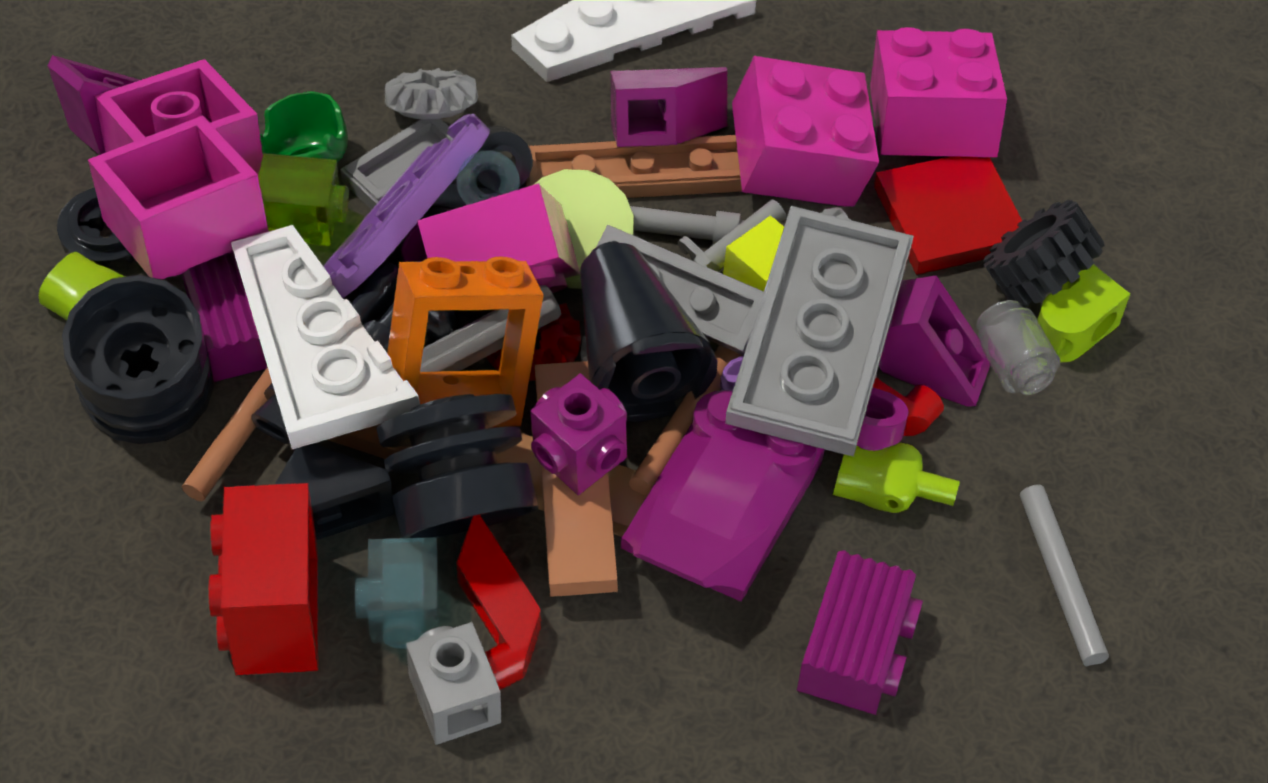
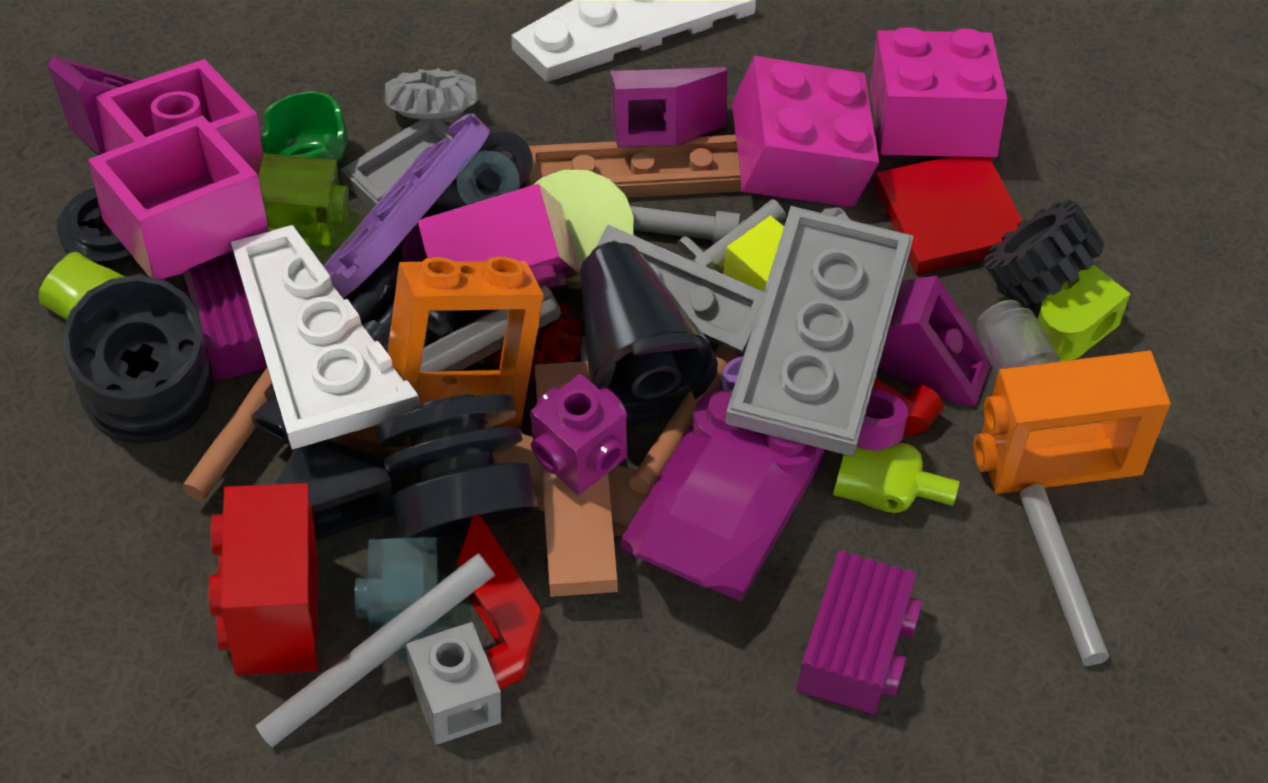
(375, 650): none -> light grey bar
(1113, 389): none -> orange window

